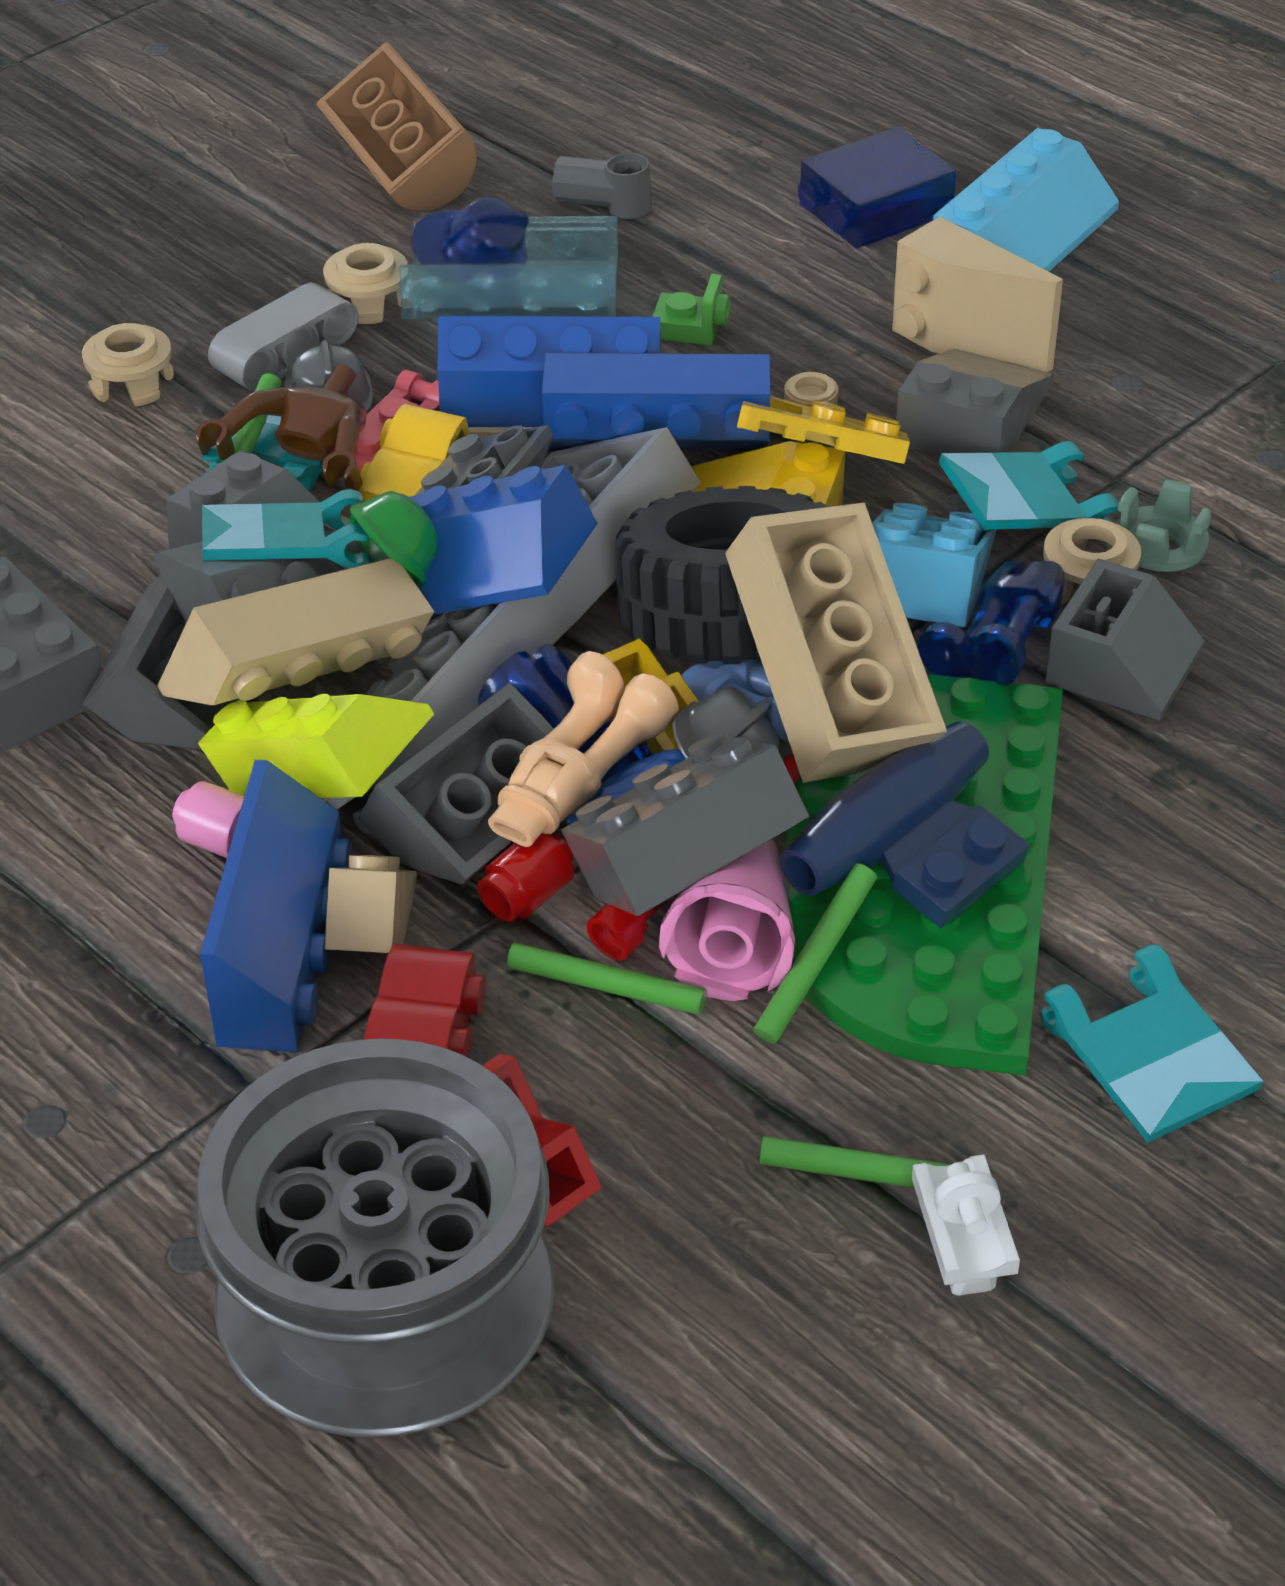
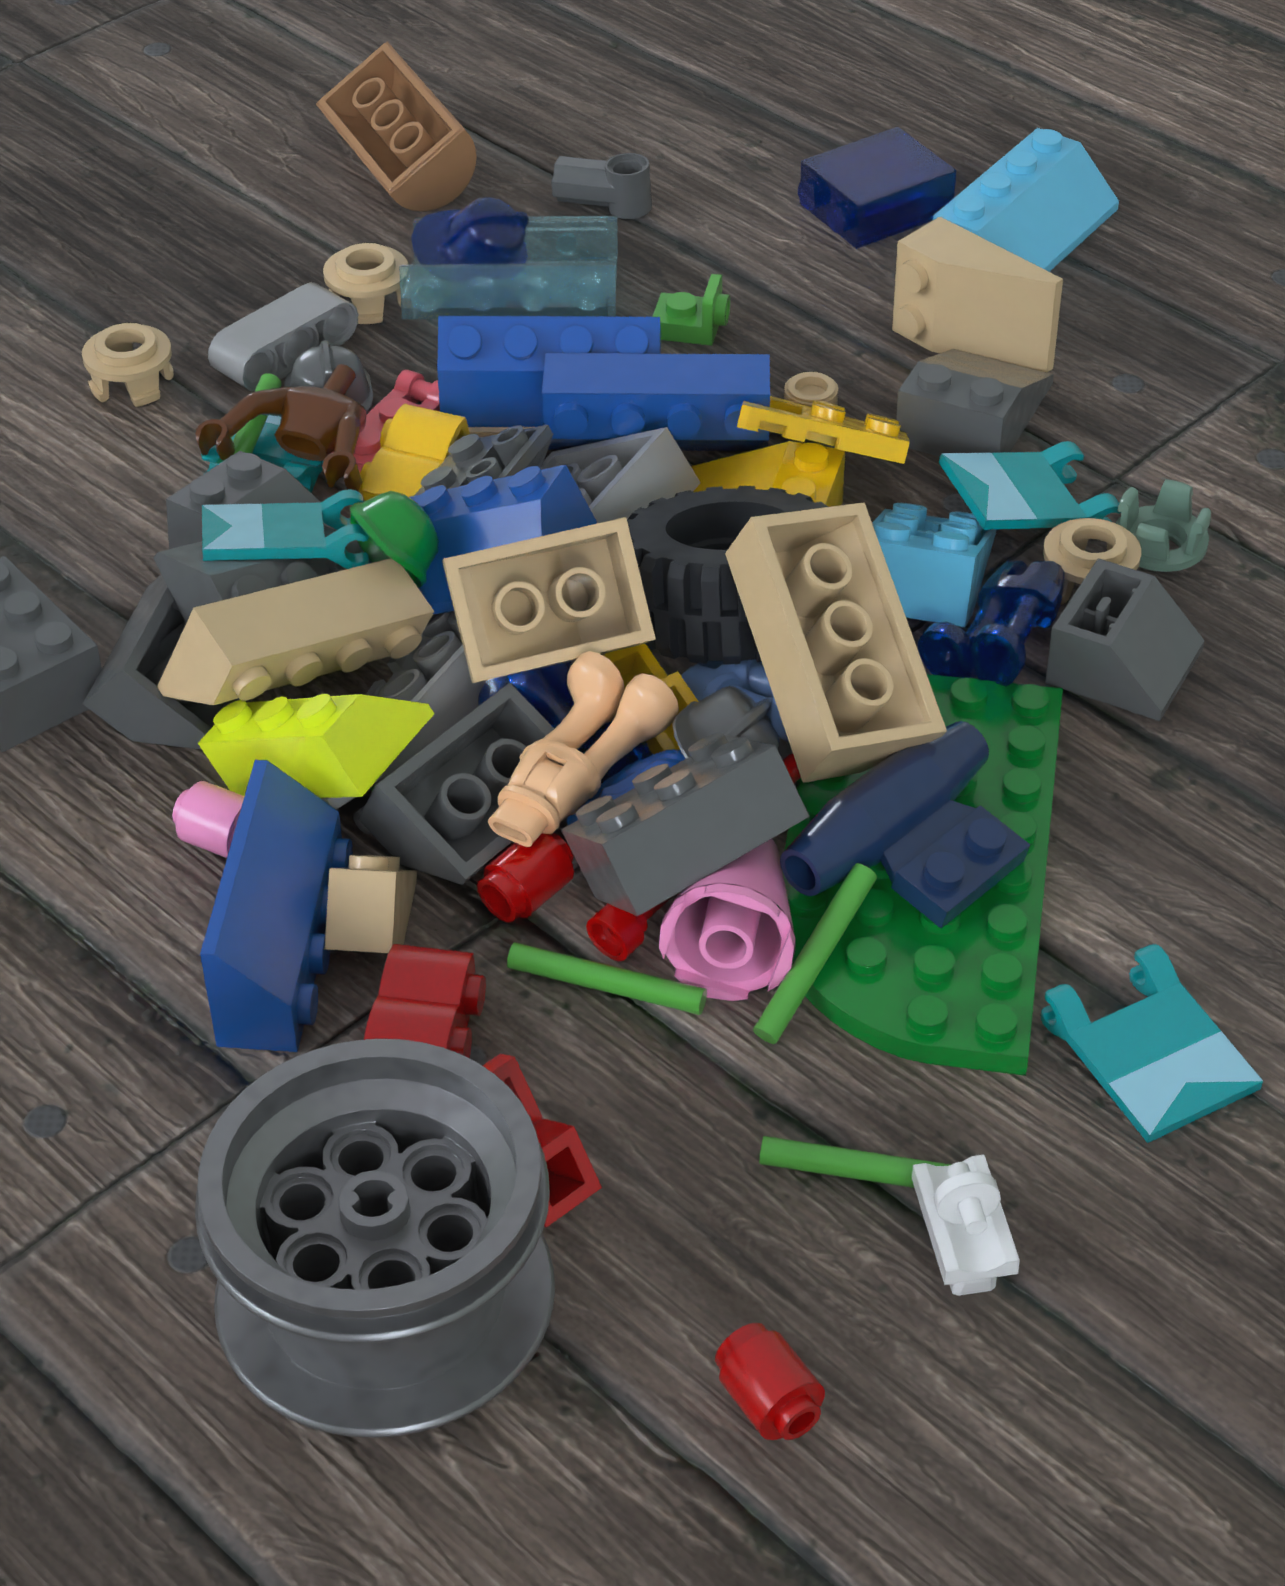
(548, 600): none -> tan slope
(769, 1382): none -> red brick

